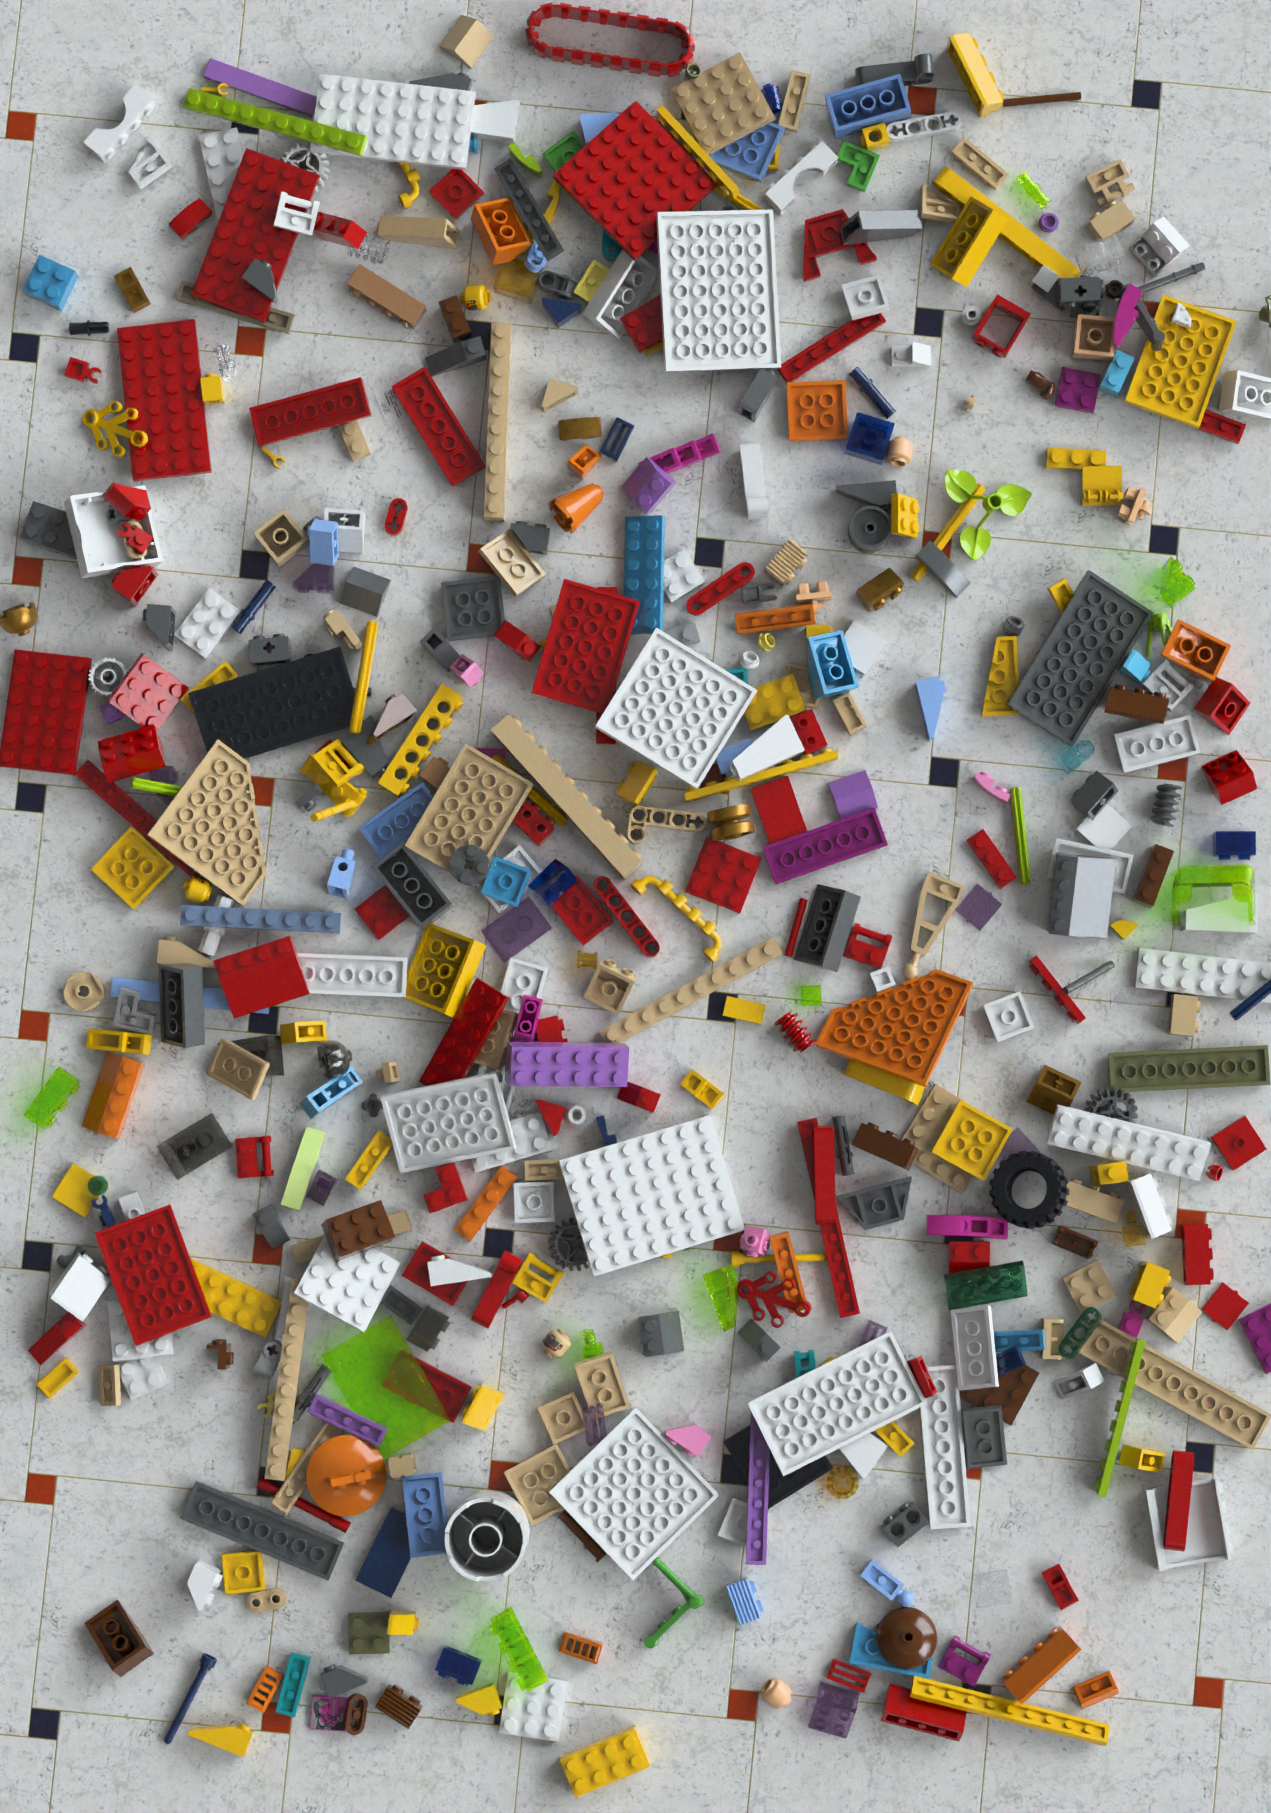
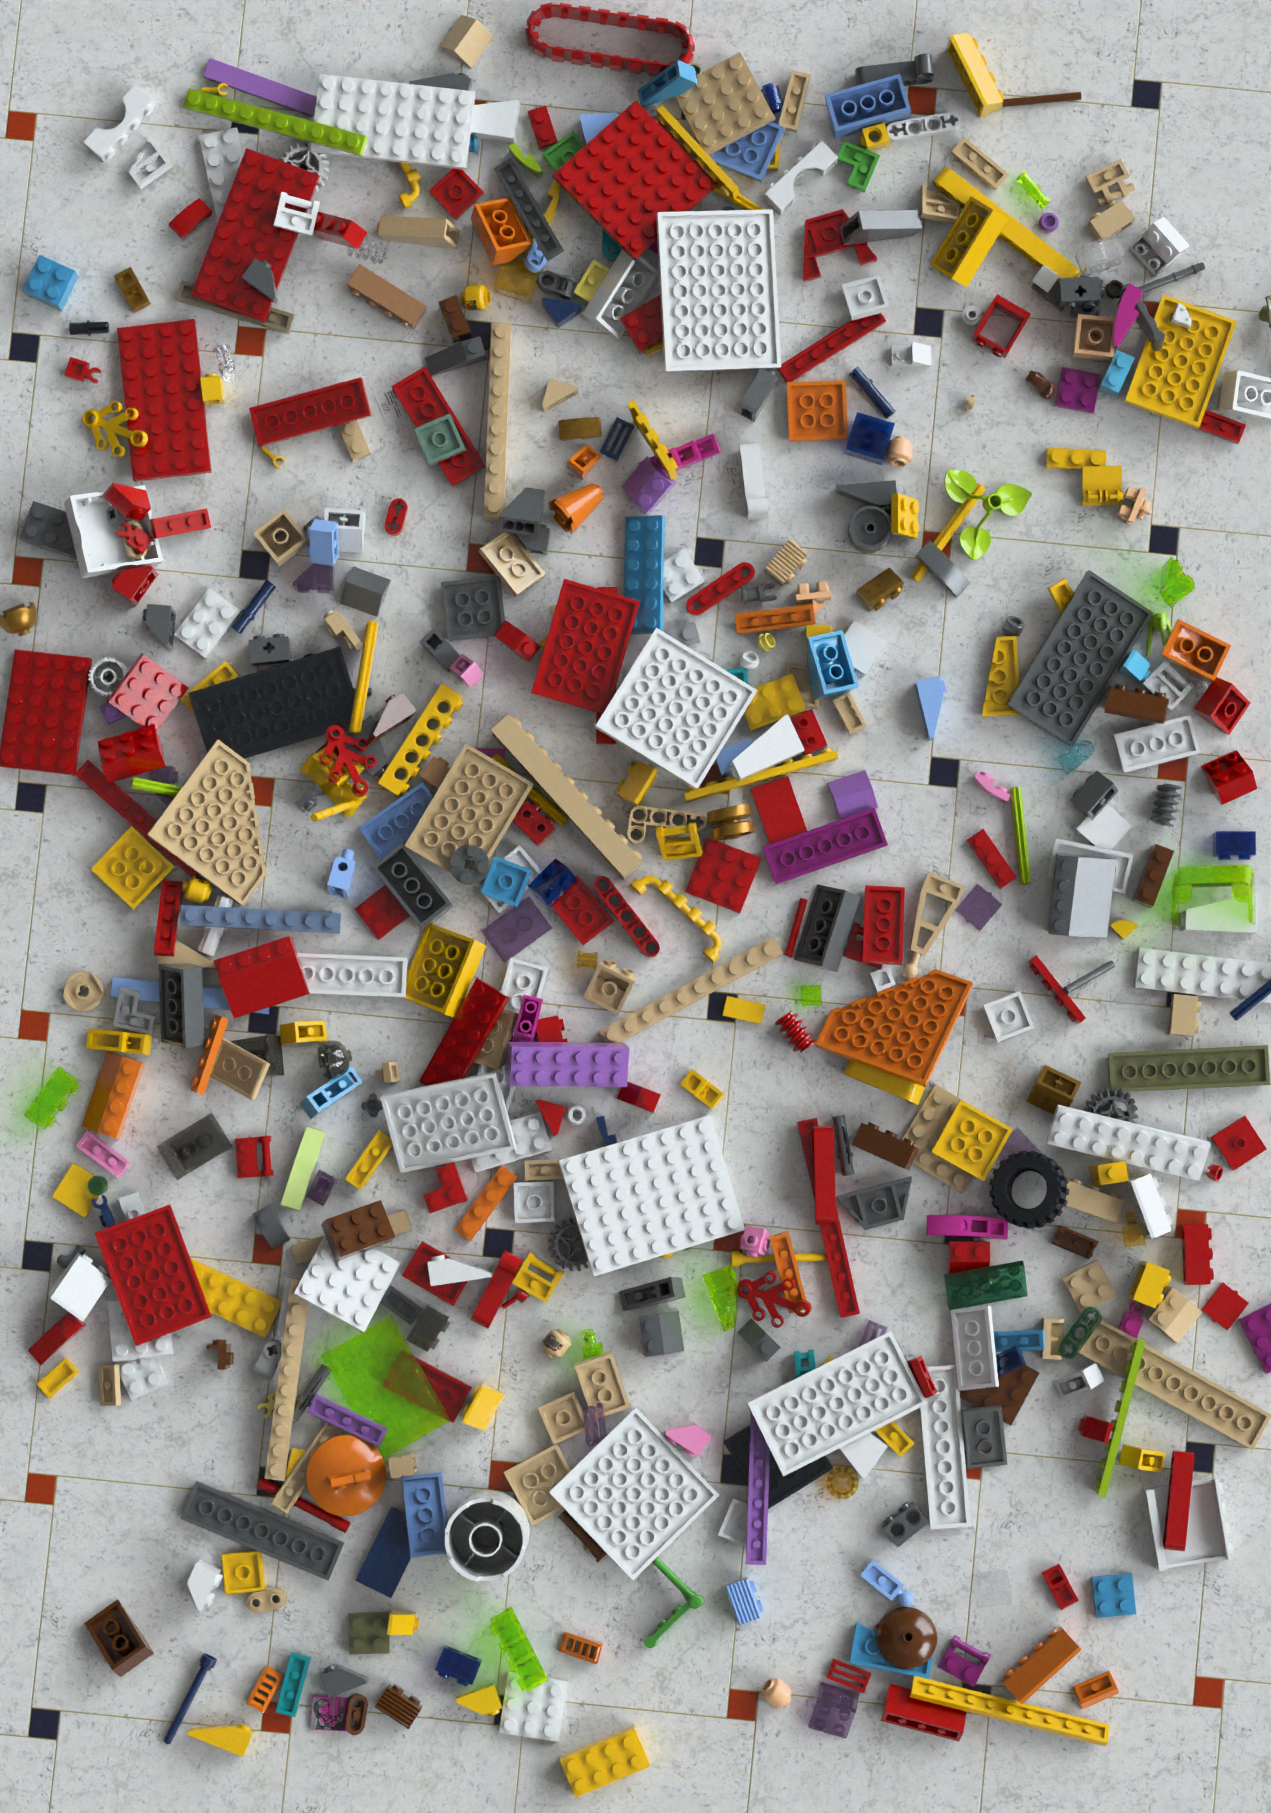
(103, 1154): none -> bright pink hinge
(168, 918): none -> red plate
(180, 523): none -> red plate
(206, 1061): none -> orange plate
(345, 757): none -> red plant
(439, 439): none -> sand green plate
(523, 513): none -> dark grey slope
(542, 127): none -> red plate
(651, 438): none -> yellow wing
(652, 1293): none -> dark grey slope
(669, 83): none -> dark azure slope
(679, 847): none -> yellow plate
(883, 925): none -> red plate
(1095, 1428): none -> red slope
(1113, 1595): none -> dark azure plate

